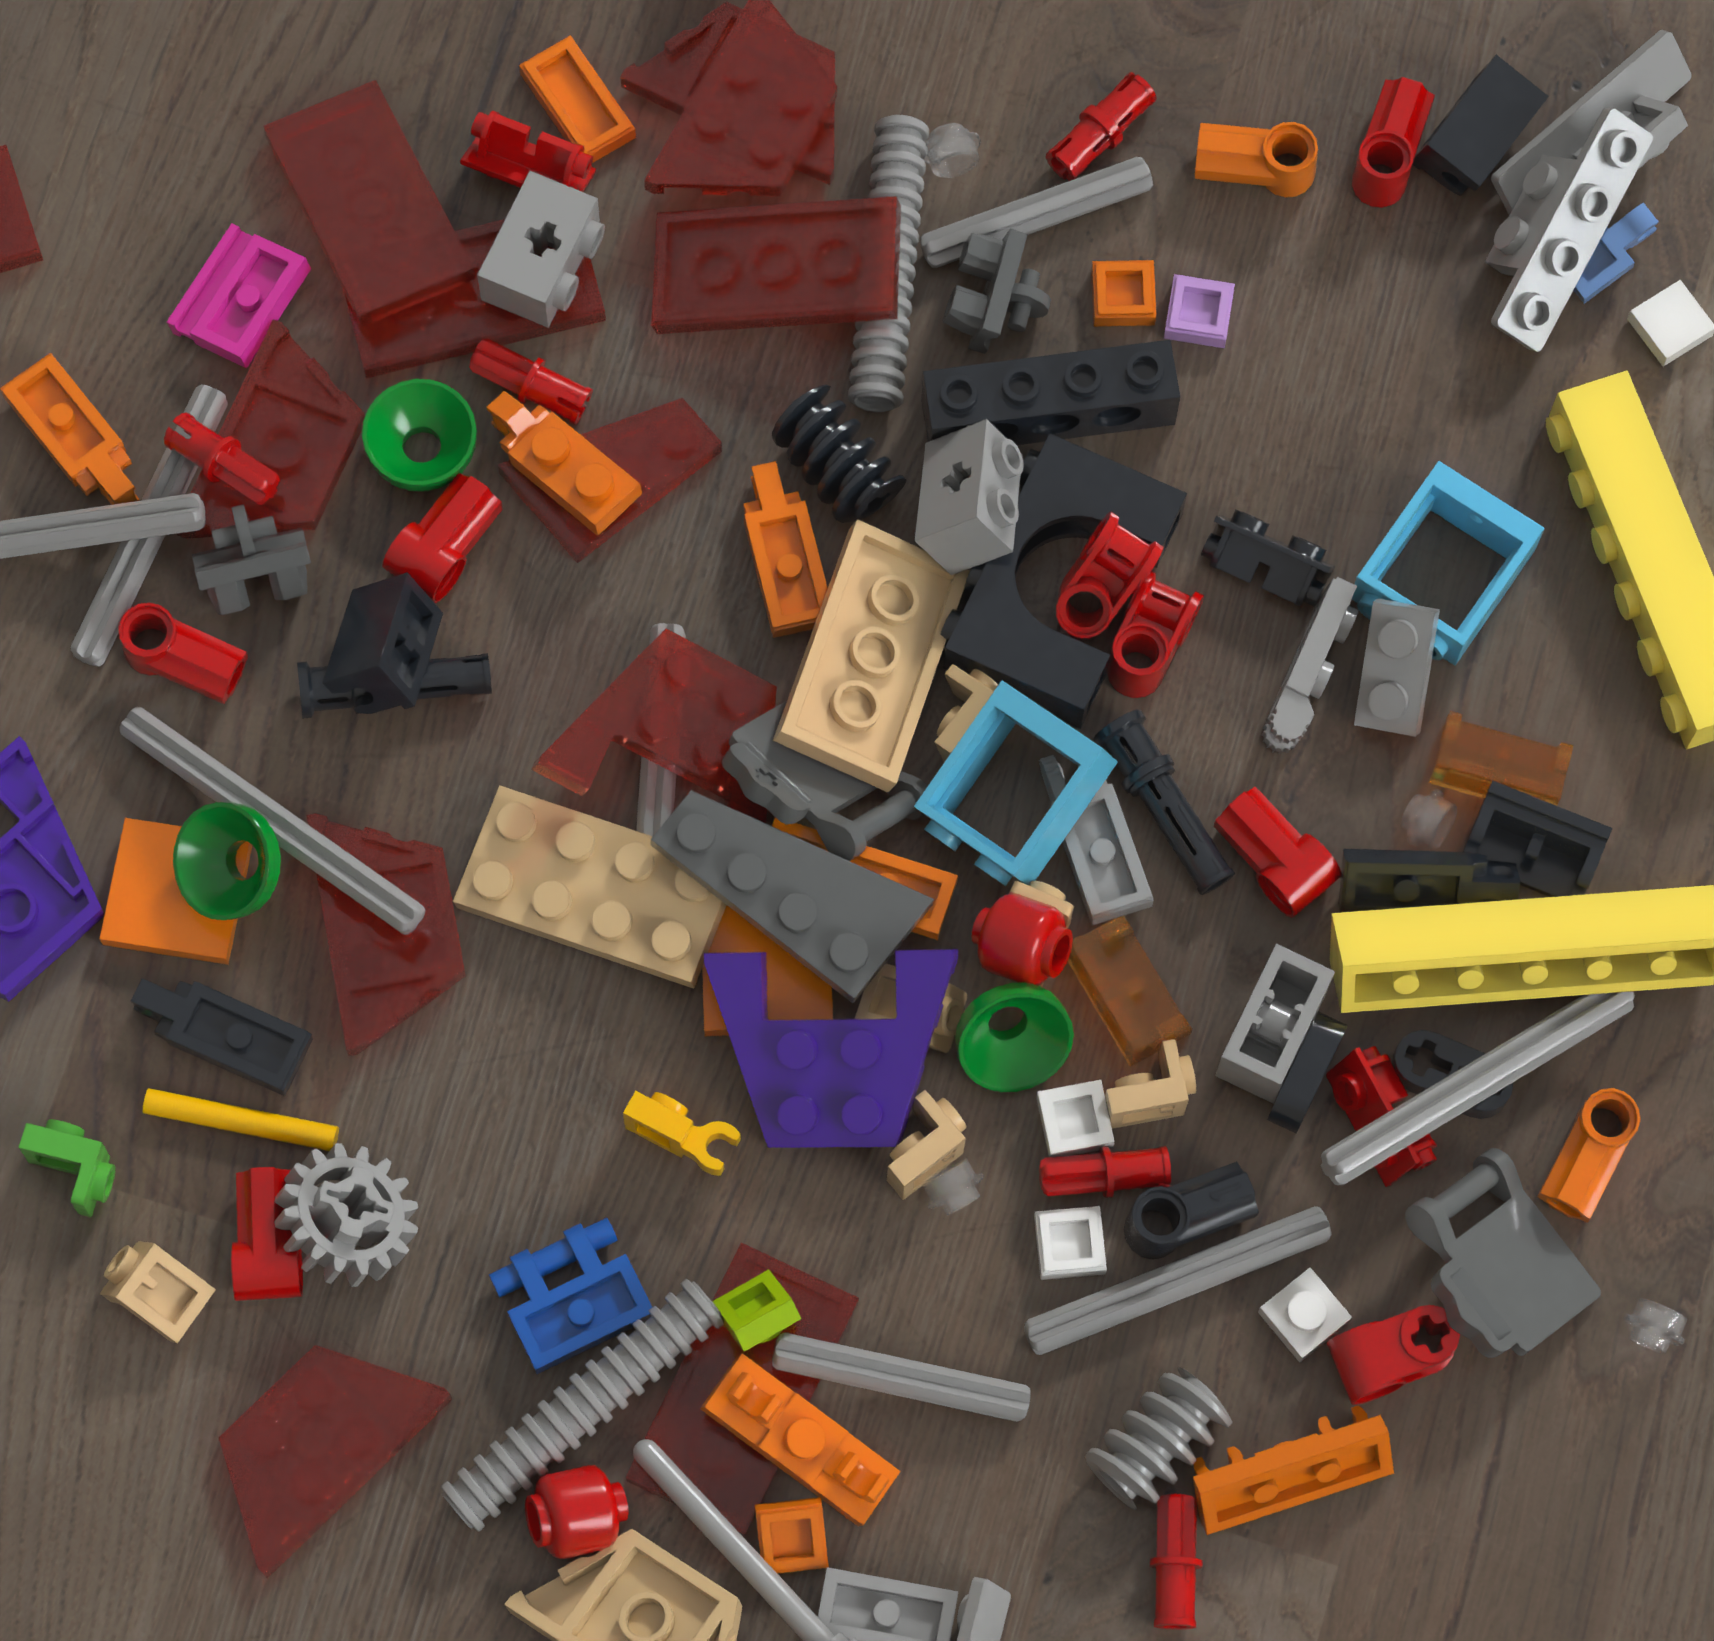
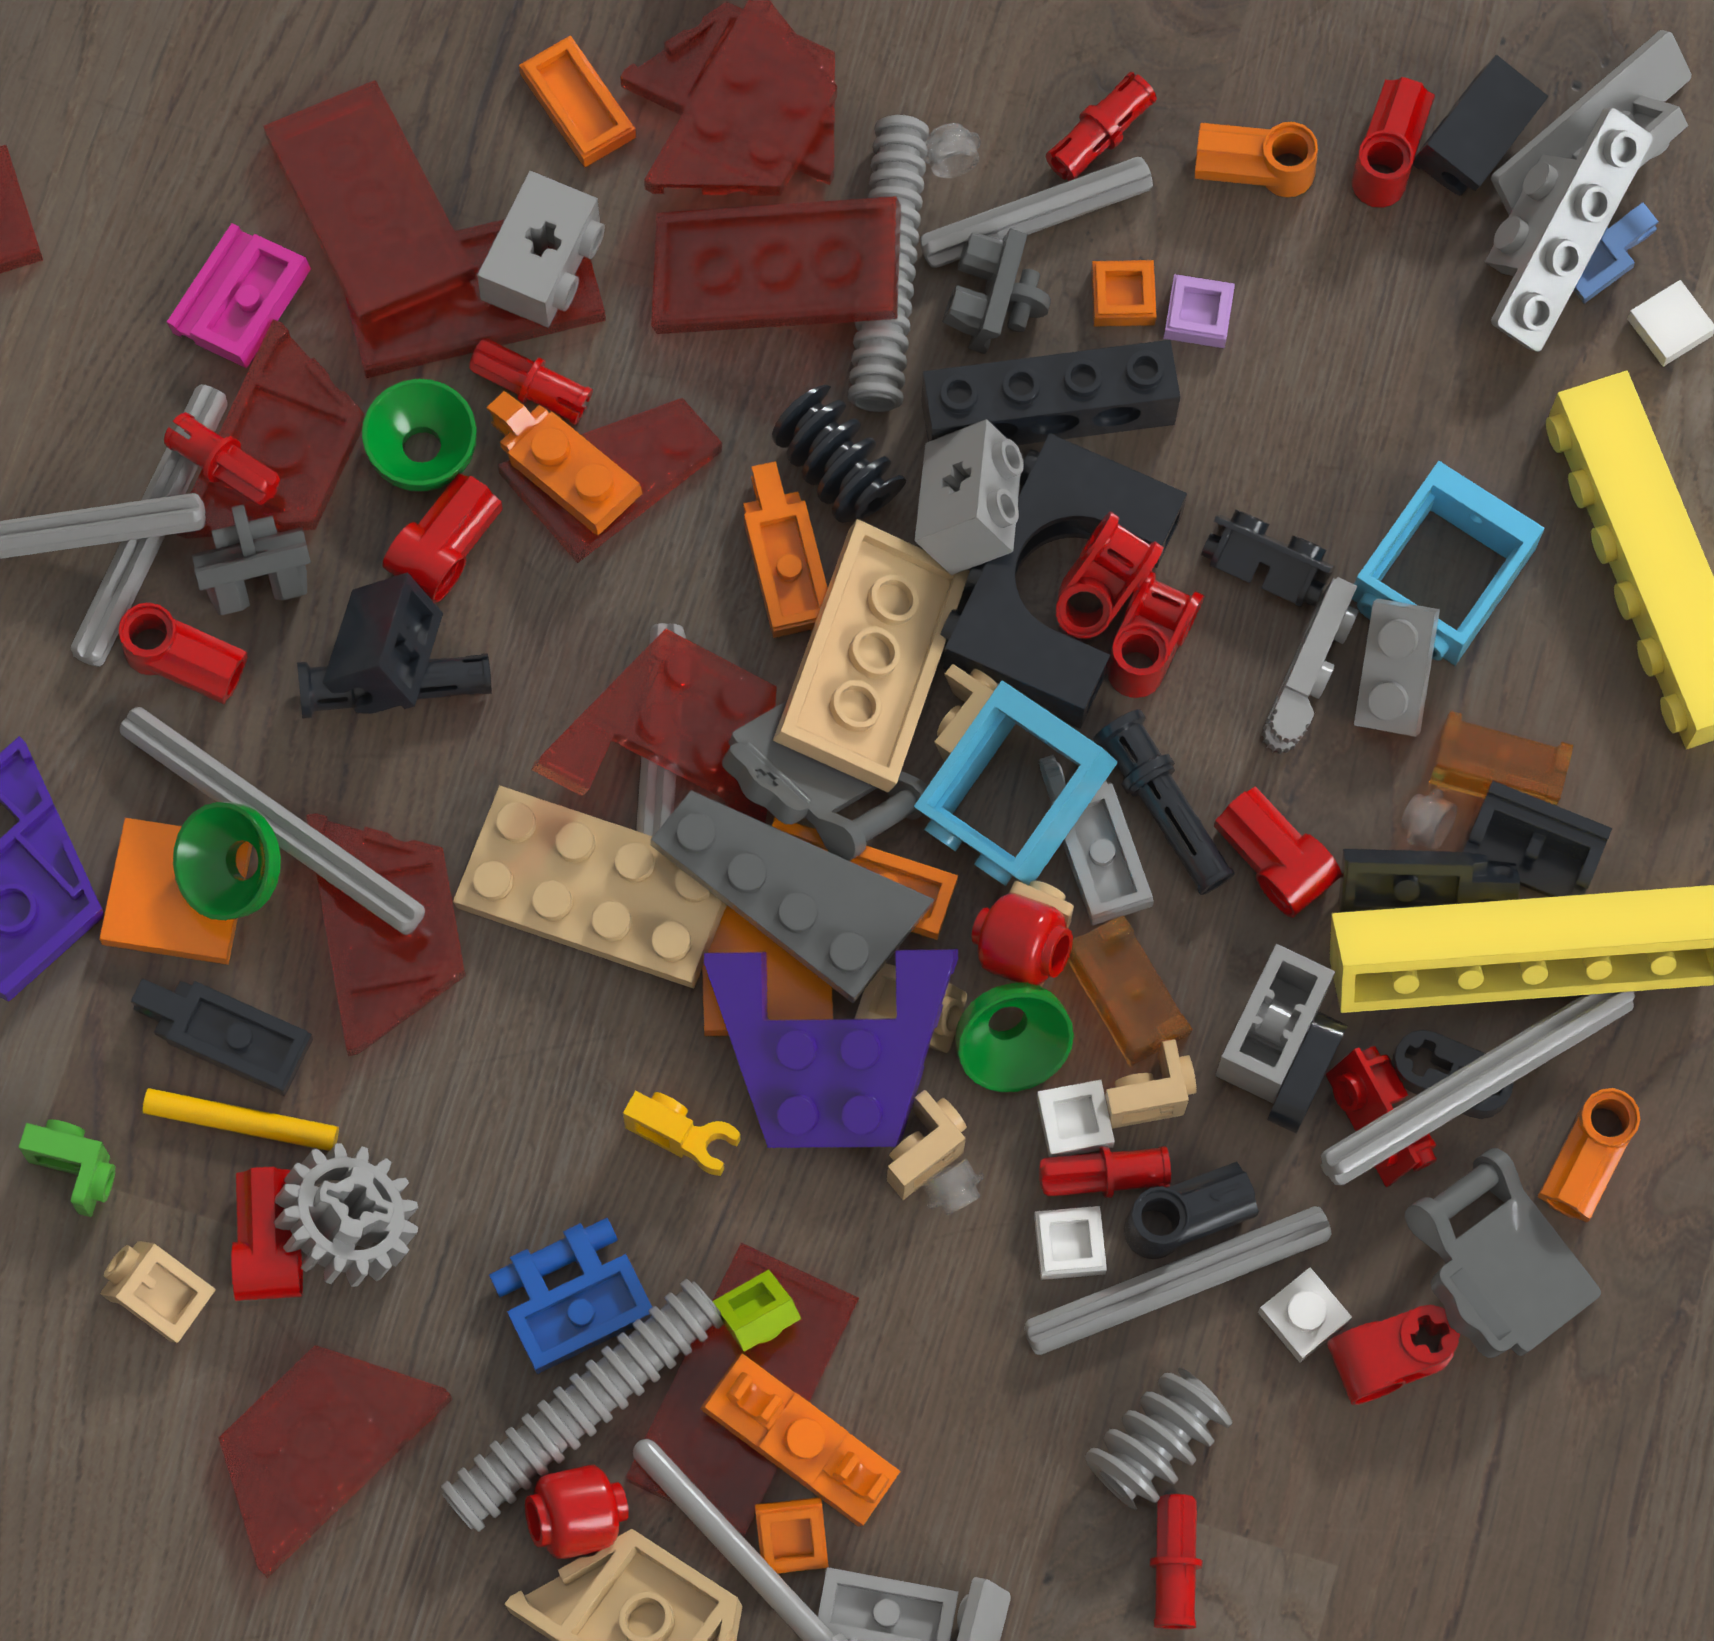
(71, 430): orange hinge -> none
(506, 155): red hinge -> none
(901, 1377): light grey axle -> none
(1292, 1472): orange plate -> none
(1655, 1326): clear plate -> none

